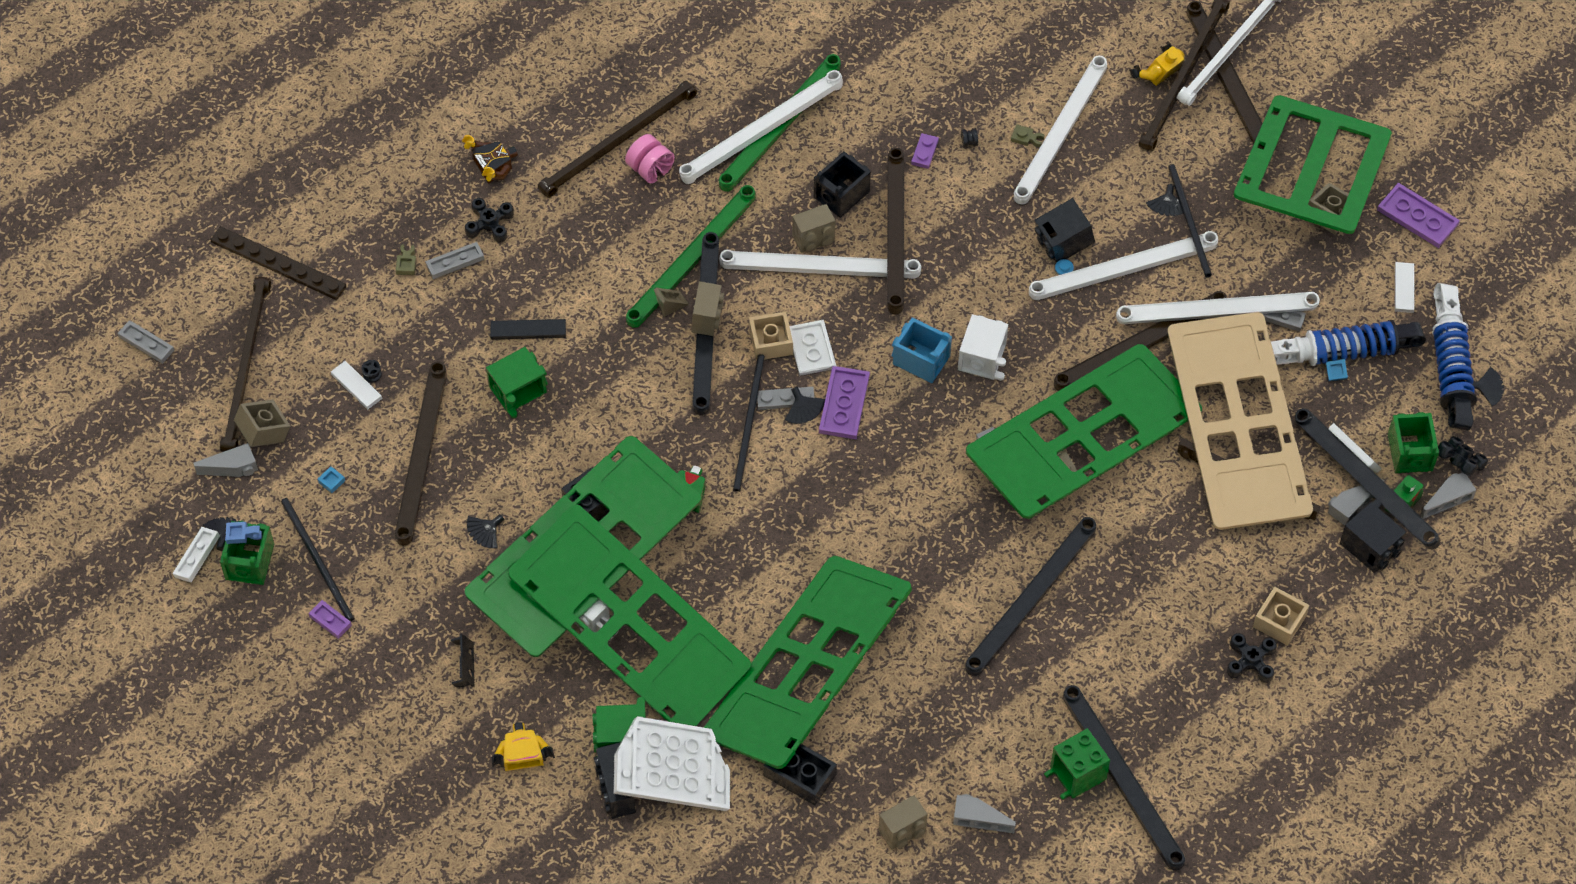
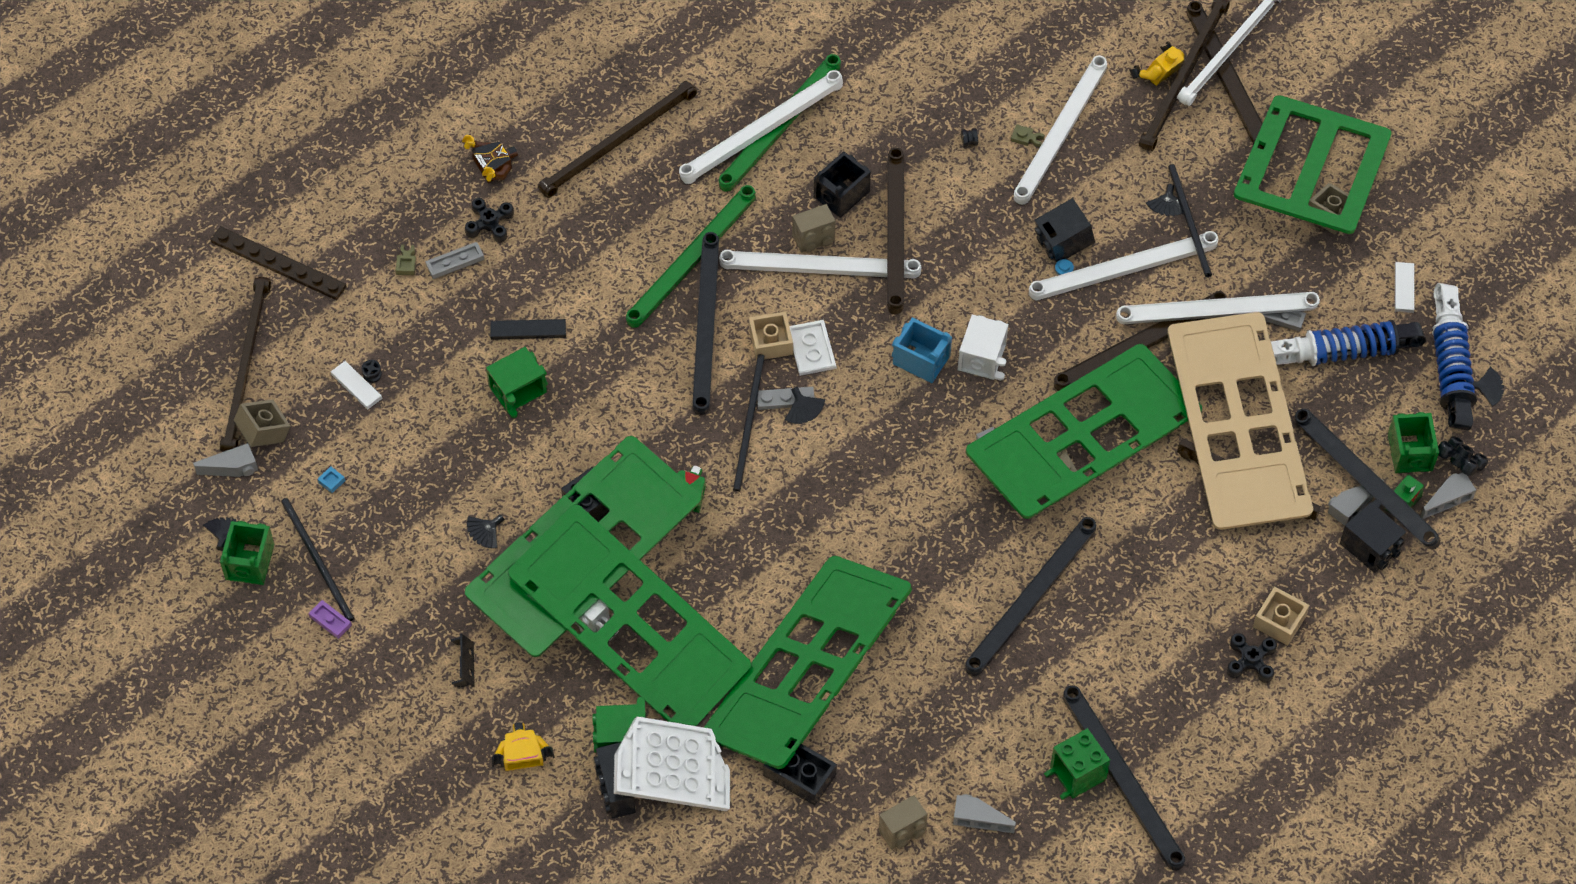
(146, 341): light grey plate -> none
(196, 554): white plate -> none
(239, 532): medium blue plate -> none
(420, 453): dark brown piece -> none
(648, 156): bright pink wheel -> none
(670, 300): dark tan slope -> none
(707, 309): dark tan brick -> none
(844, 402): medium lavender plate -> none
(925, 151): medium lavender plate -> none
(1336, 370): dark azure plate -> none
(1355, 448): white tile -> none
(1418, 215): medium lavender plate -> none

